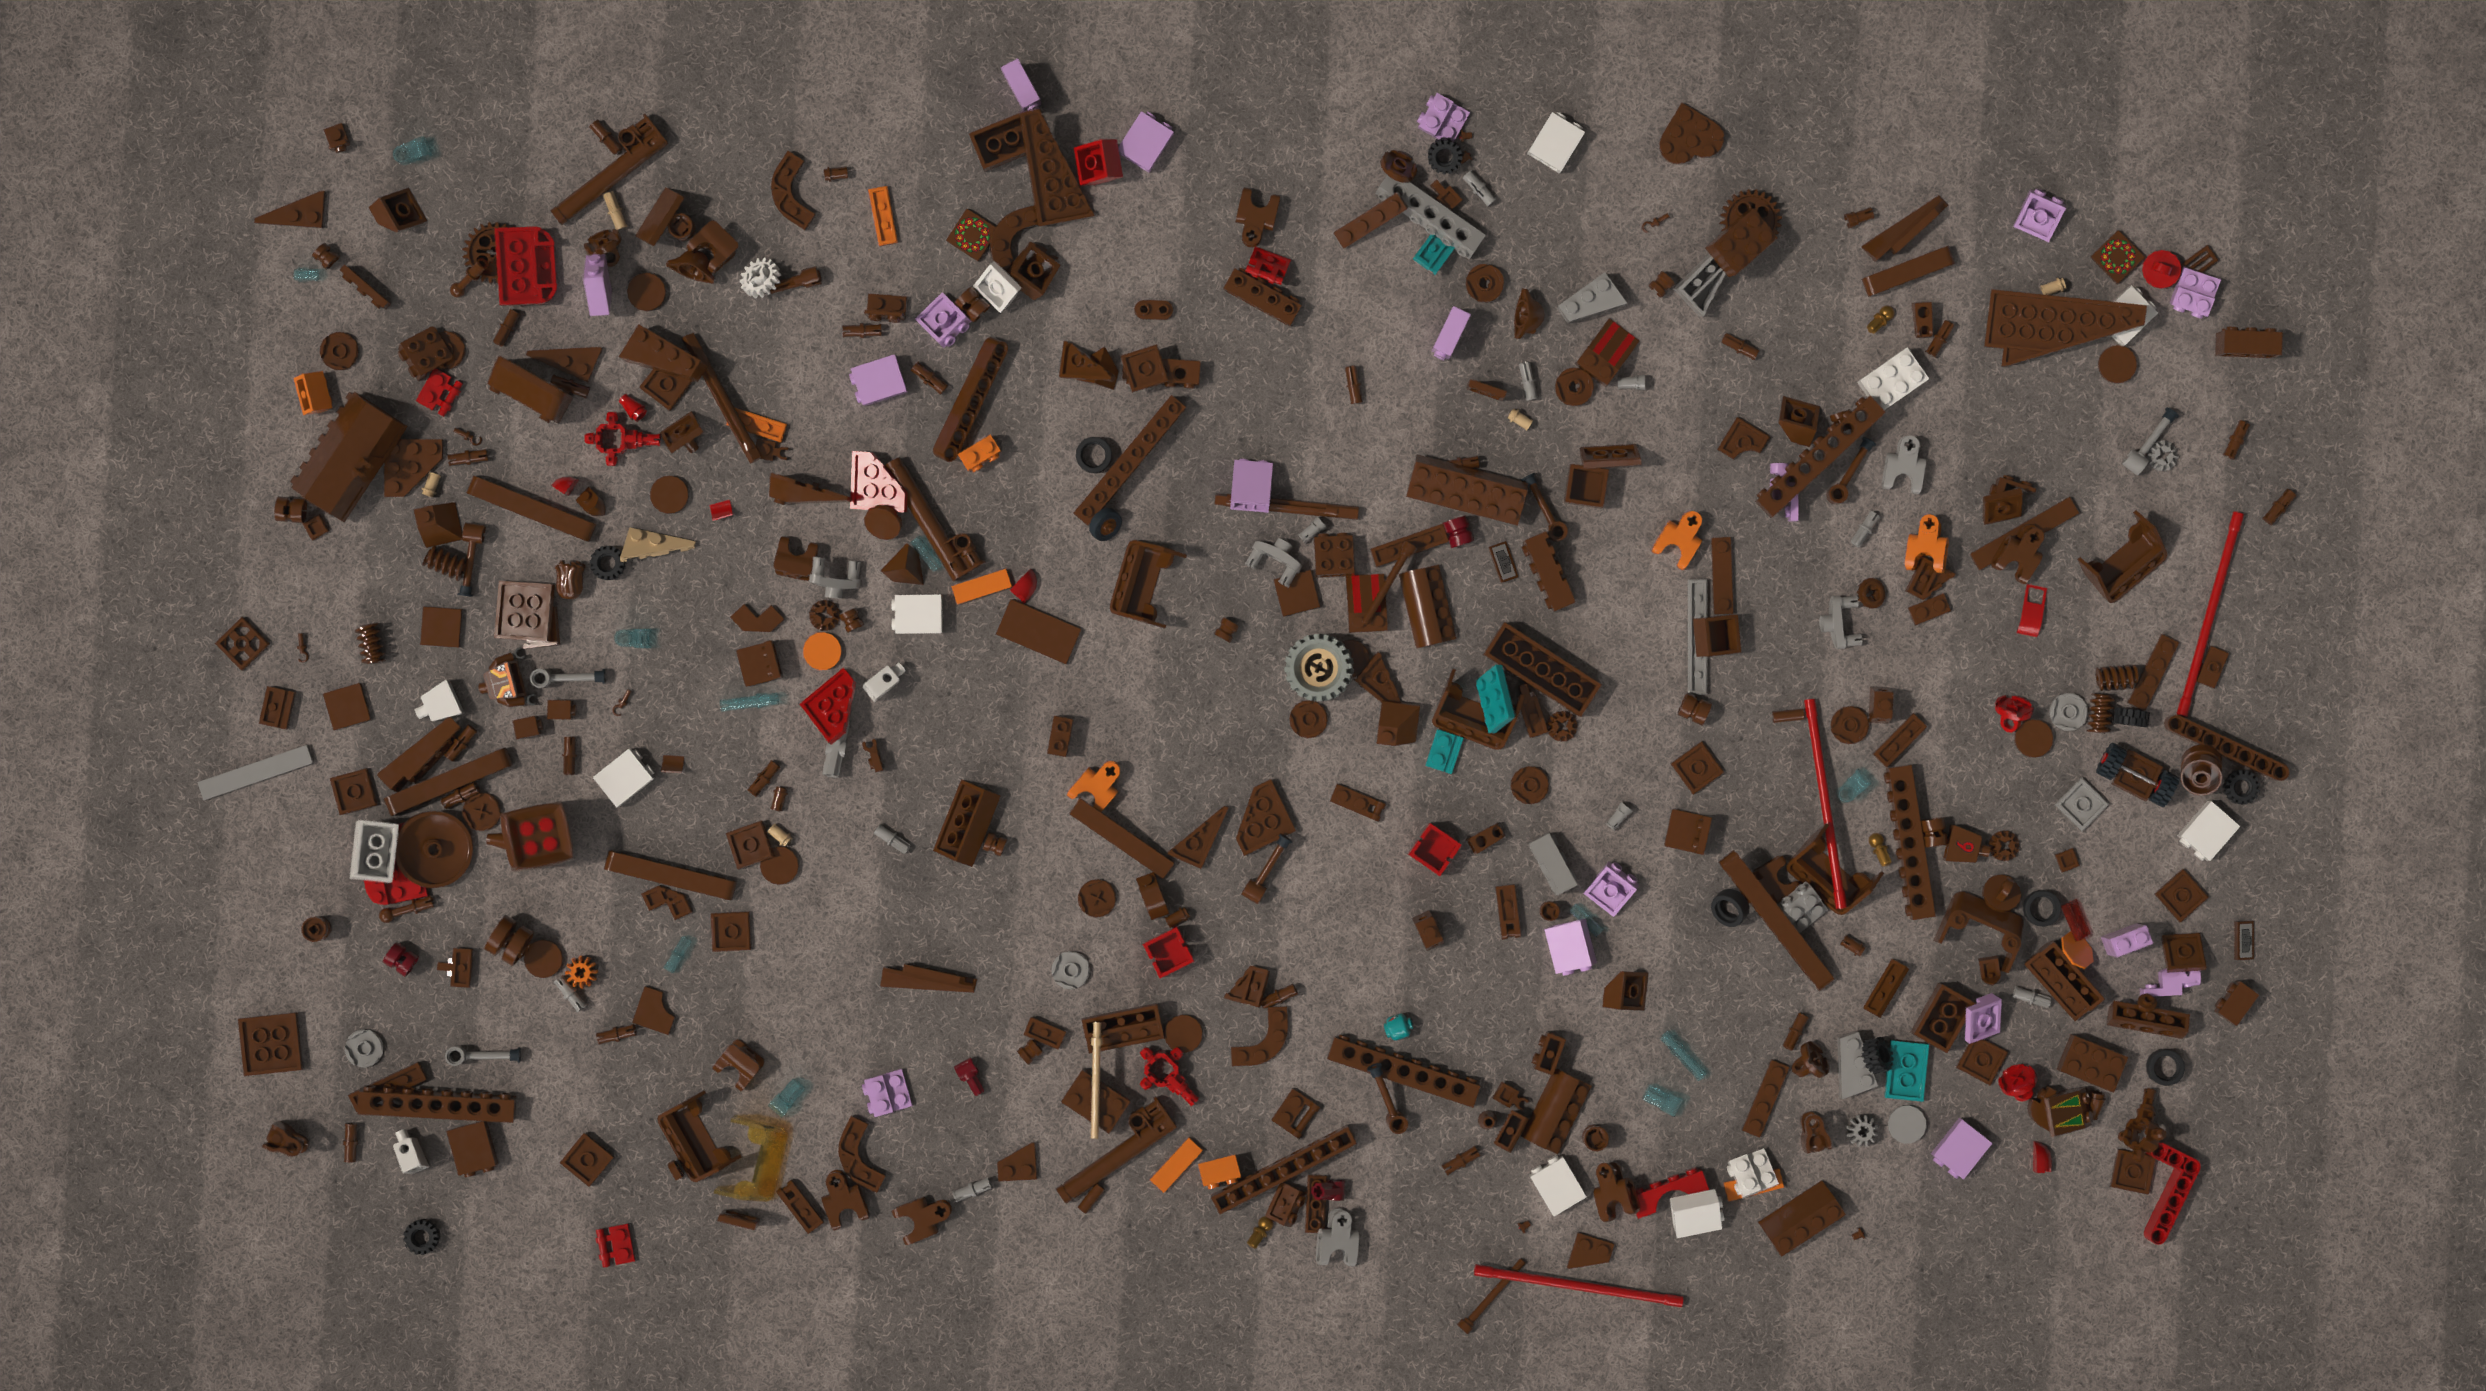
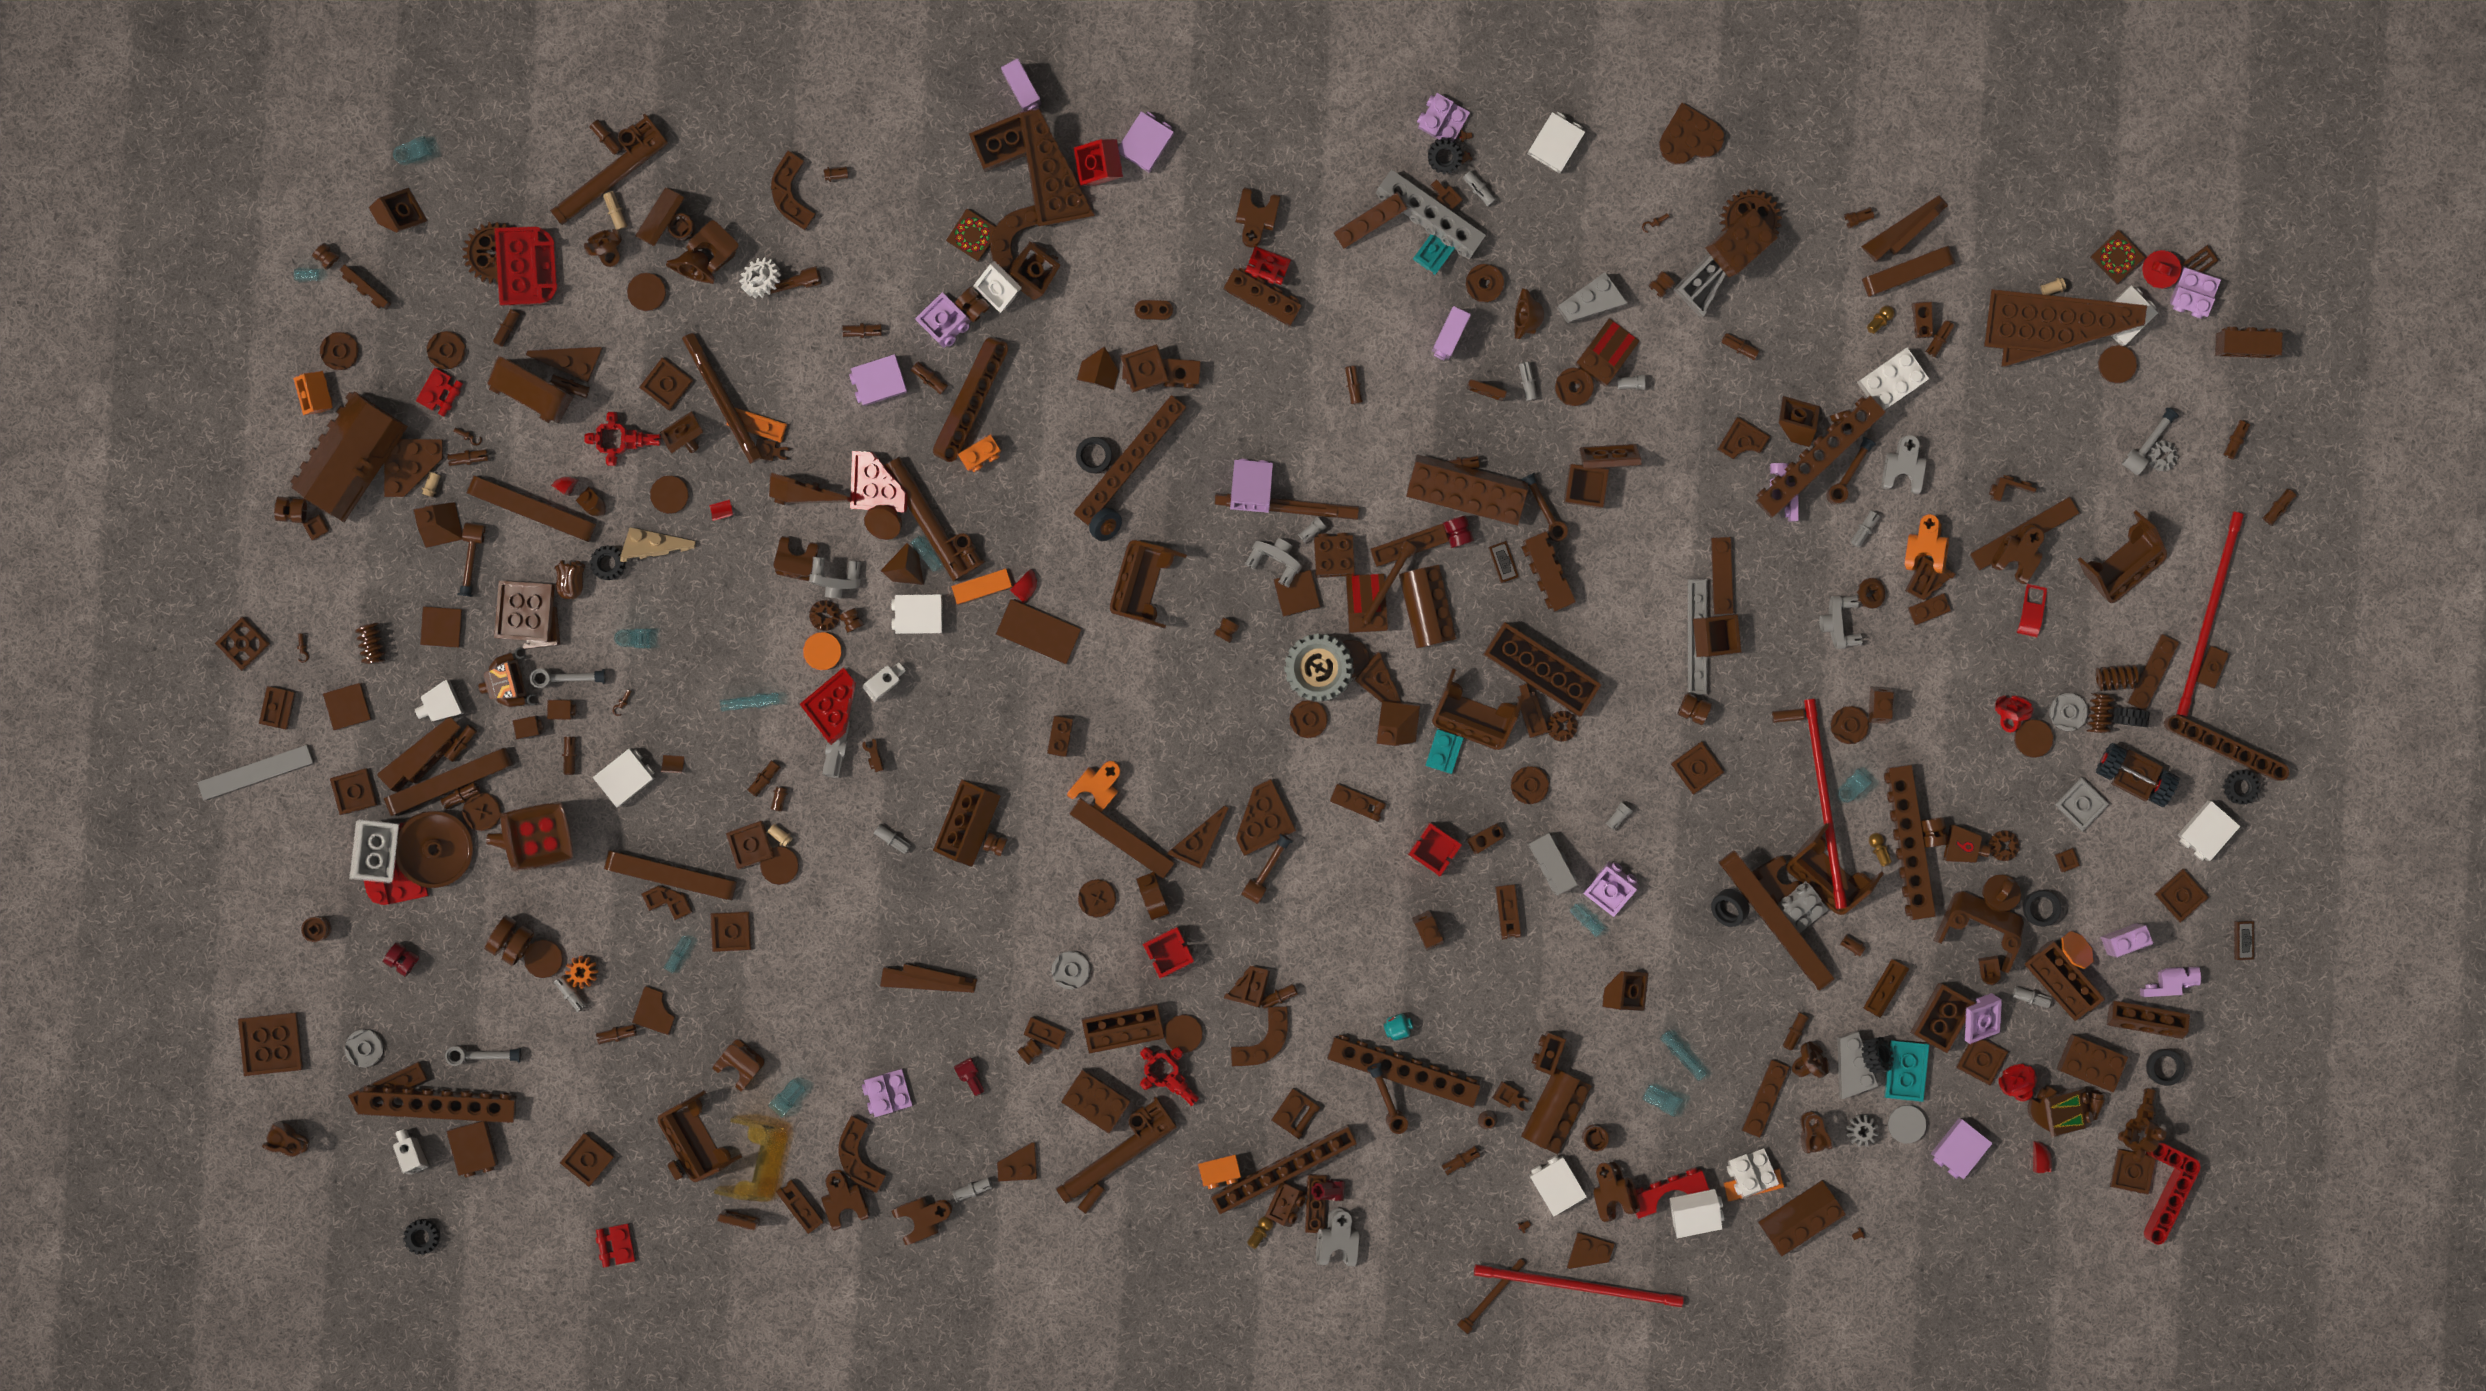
(301, 213): reddish brown wing -> none
(337, 138): reddish brown bracket -> none
(350, 1142): reddish brown pin -> none
(387, 915): reddish brown pin -> none
(424, 352): reddish brown bracket -> none
(444, 563): reddish brown piece -> none
(459, 967): reddish brown hinge -> none
(473, 273): reddish brown pin -> none
(597, 285): lavender brick -> none
(633, 408): red cone -> none
(656, 353): reddish brown wedge -> none
(759, 663): reddish brown bracket -> none
(764, 623): reddish brown tile -> none
(883, 216): orange tile -> none
(886, 306): reddish brown bracket -> none
(1078, 365): reddish brown wing -> none
(1096, 1042): tan bar -> none
(1176, 1165): orange tile -> none
(1177, 917): reddish brown pin -> none
(1398, 166): reddish brown tile -> none
(1495, 699): teal plate -> none
(1511, 1131): reddish brown brick -> none
(1520, 419): tan pin -> none
(1549, 911): reddish brown wheel -> none
(1570, 947): lavender brick -> none
(1682, 536): orange piece -> none
(1687, 831): reddish brown bracket -> none
(1899, 740): reddish brown plate -> none
(2002, 506): reddish brown tile -> none
(2040, 214): lavender plate -> none
(2076, 920): clear red tile -> none
(2146, 1002): reddish brown plate -> none
(2183, 952): reddish brown tile -> none
(2201, 770): reddish brown wheel -> none
(2235, 1002): reddish brown brick -> none

